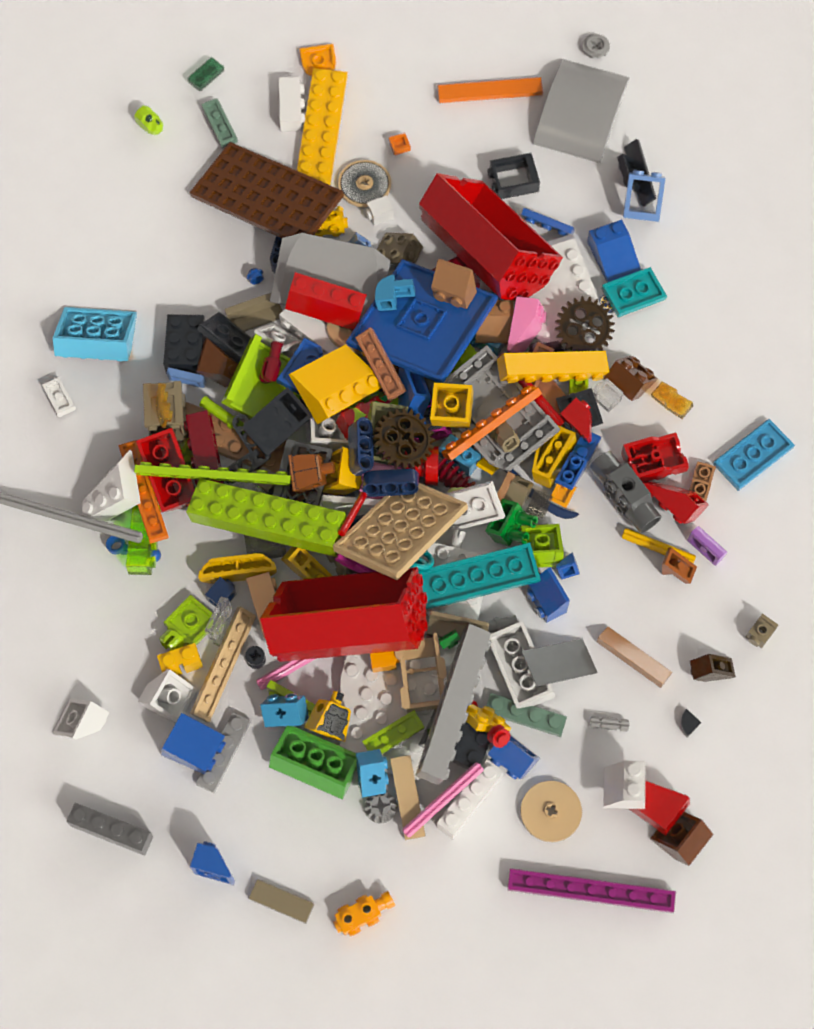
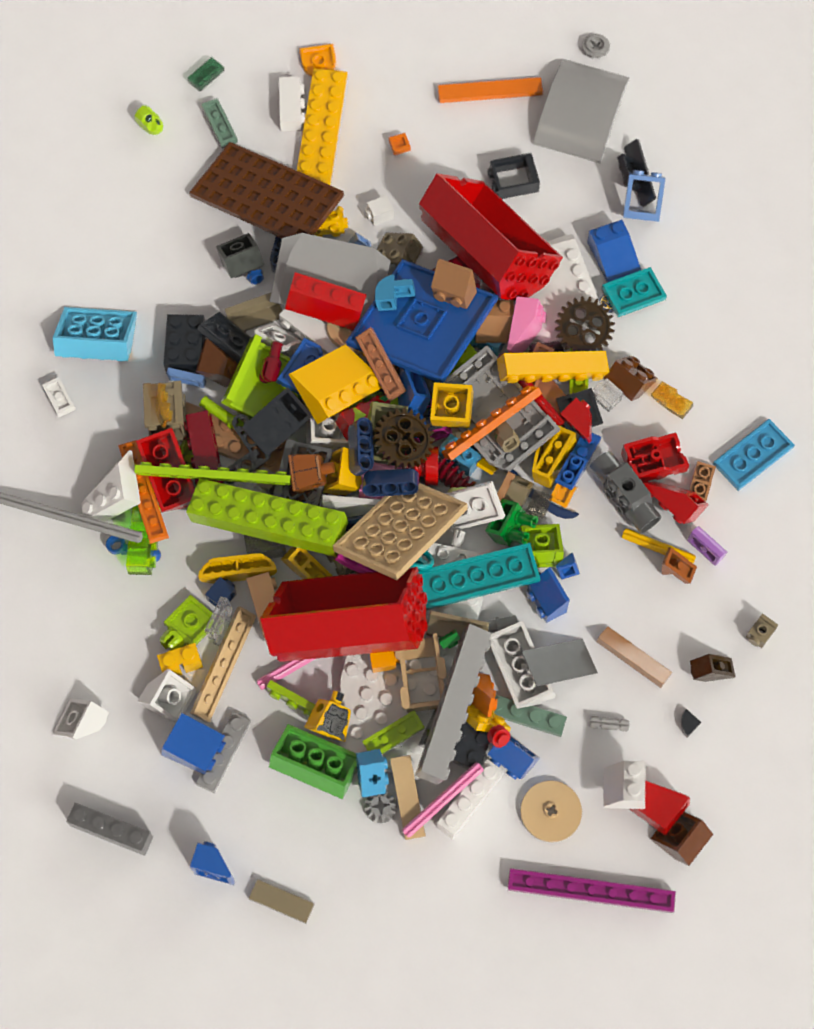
(240, 255): none -> pearl dark grey brick
(256, 661): black wheel -> none
(284, 710): dark azure brick -> none
(352, 514): red bar -> none
(360, 918): light orange brick -> none
(364, 171): piece -> none
(484, 695): none -> orange slope
(547, 223): blue plate -> none

